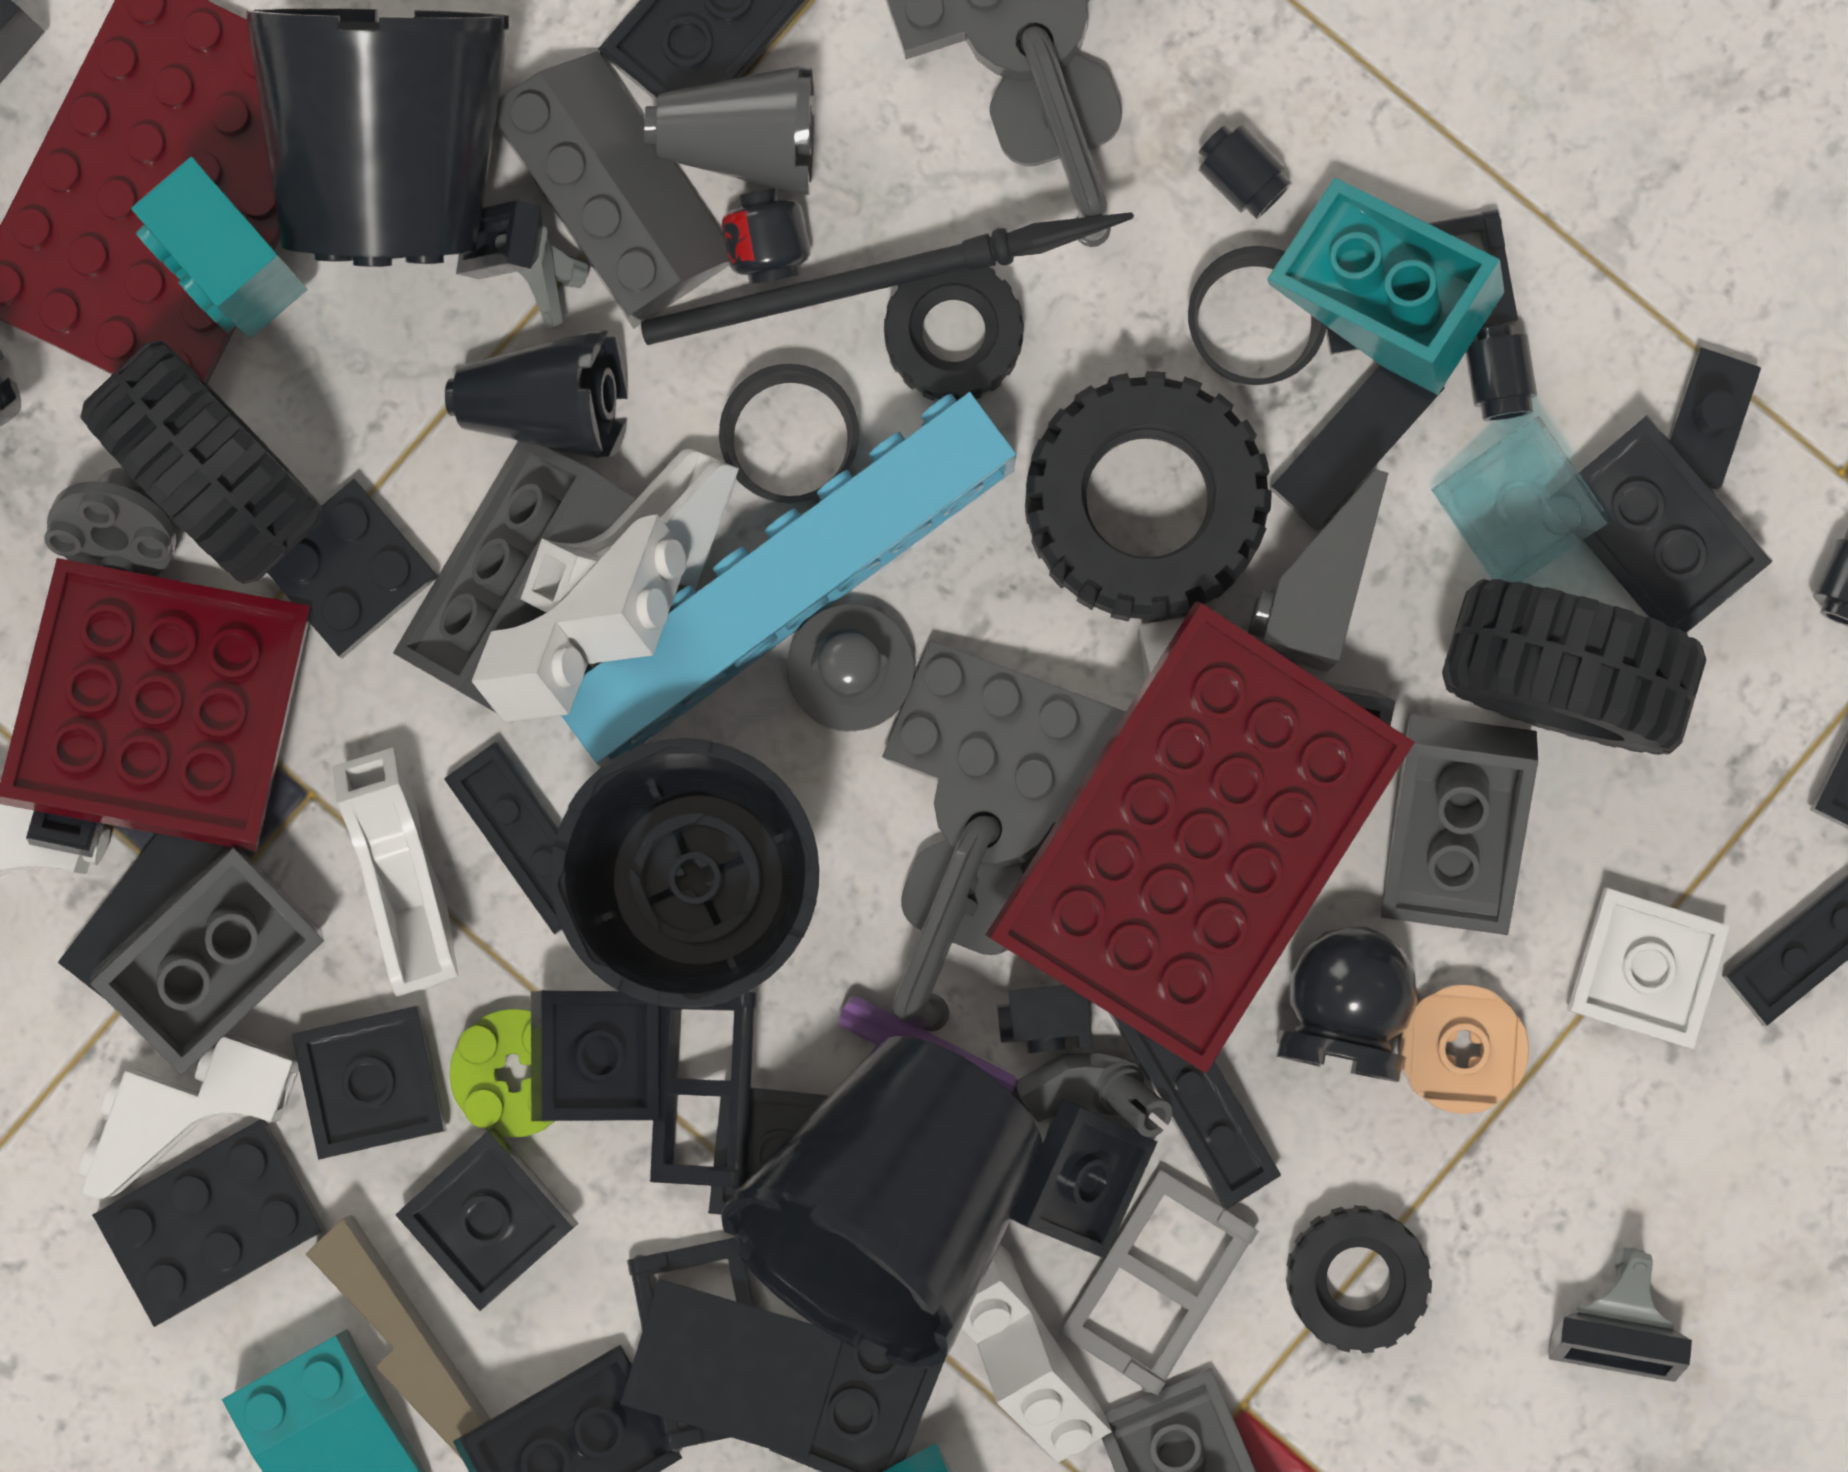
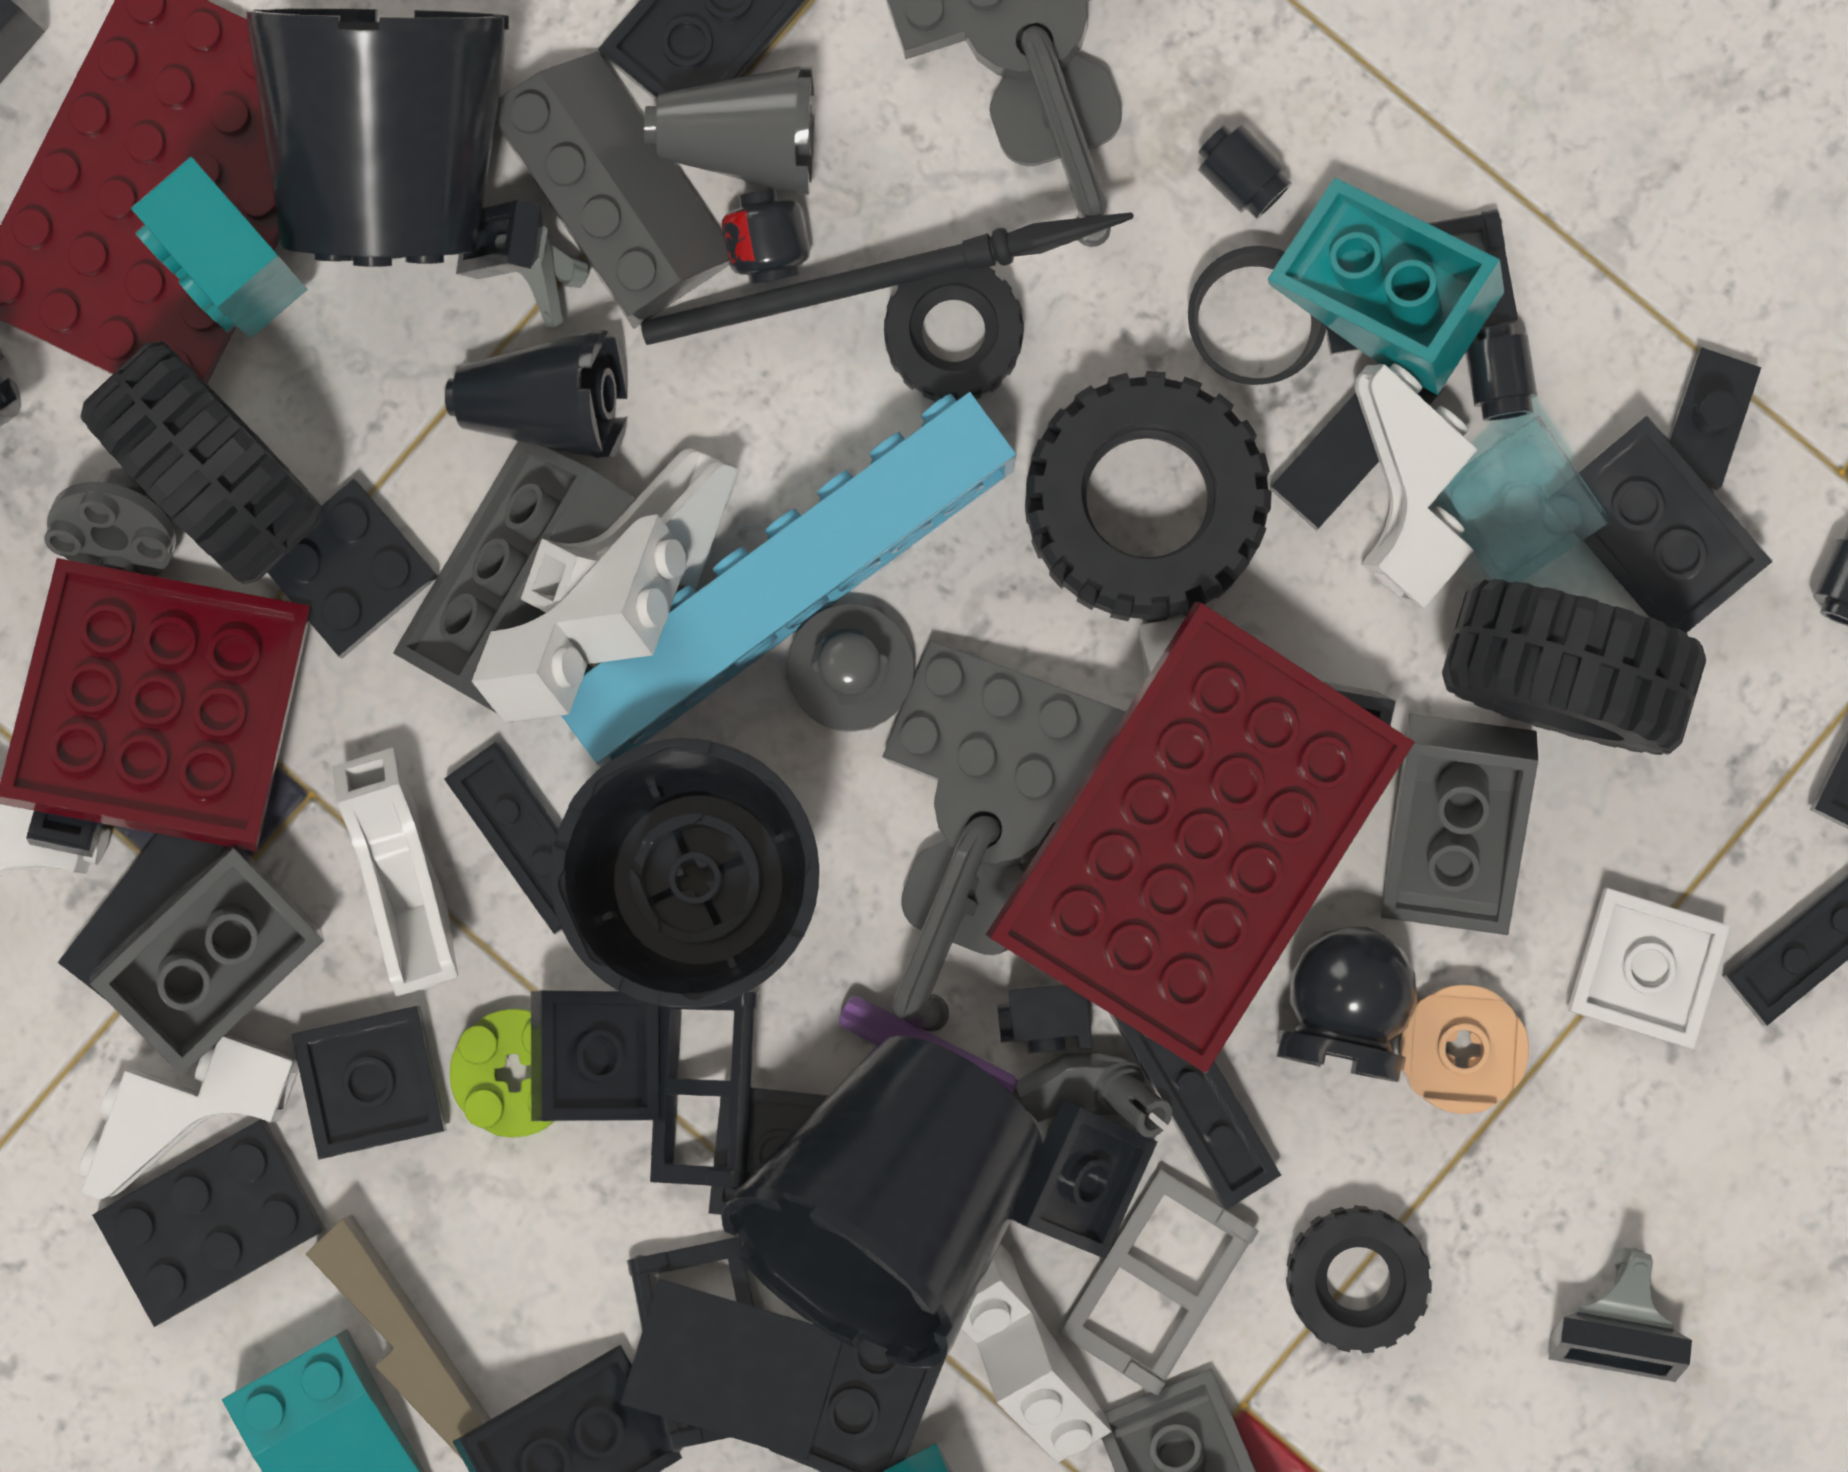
(486, 1219): black plate -> none
(770, 377): black tyre -> none
(1315, 598): dark grey slope -> none
(1419, 458): none -> white arch

